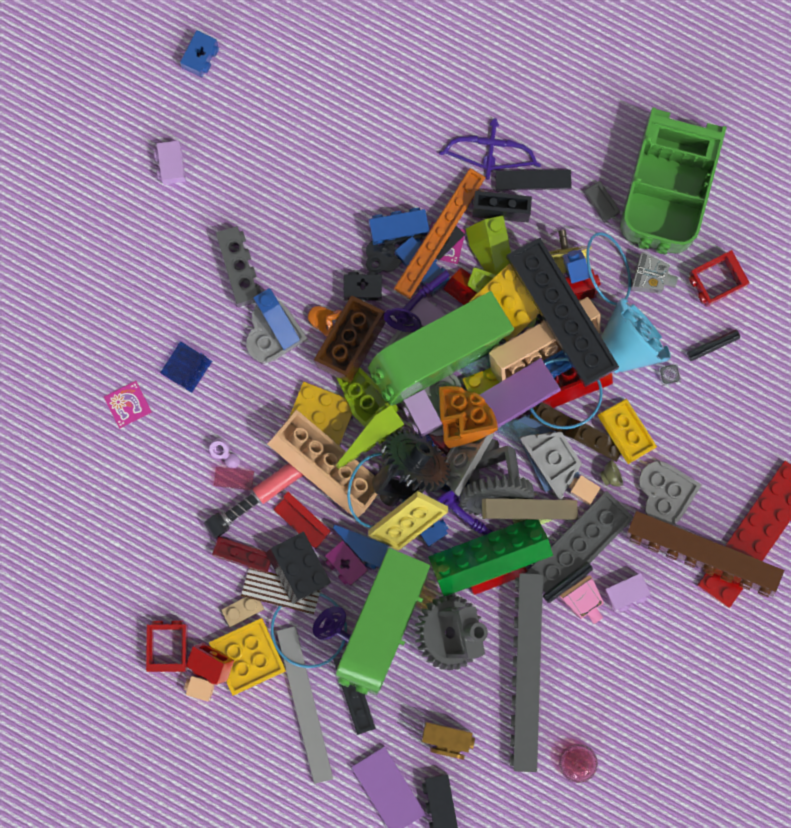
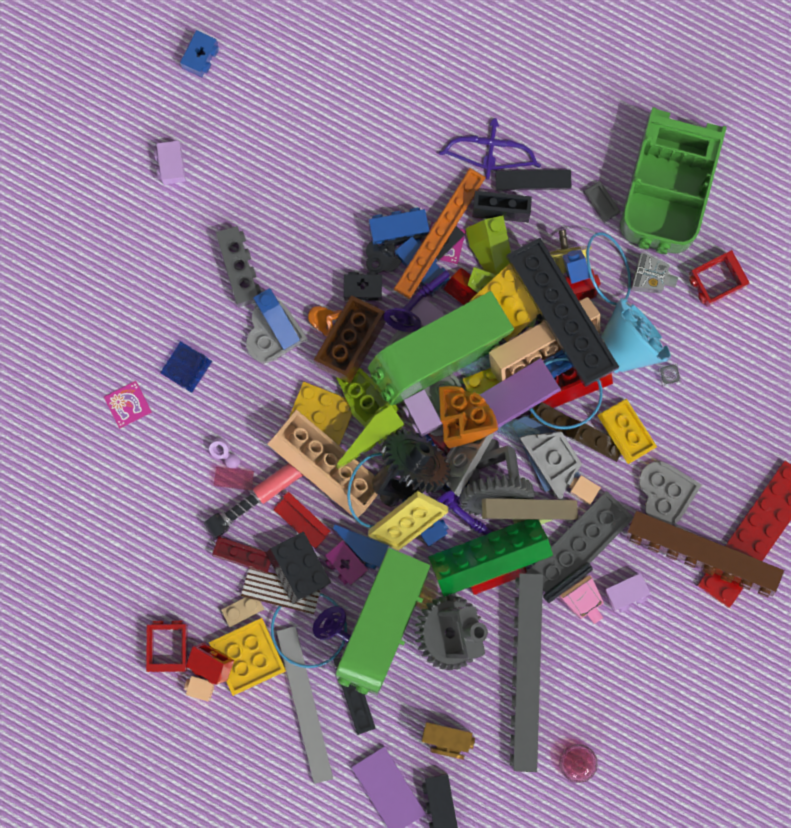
(612, 475): olive piece -> none
(713, 345): black axle -> none

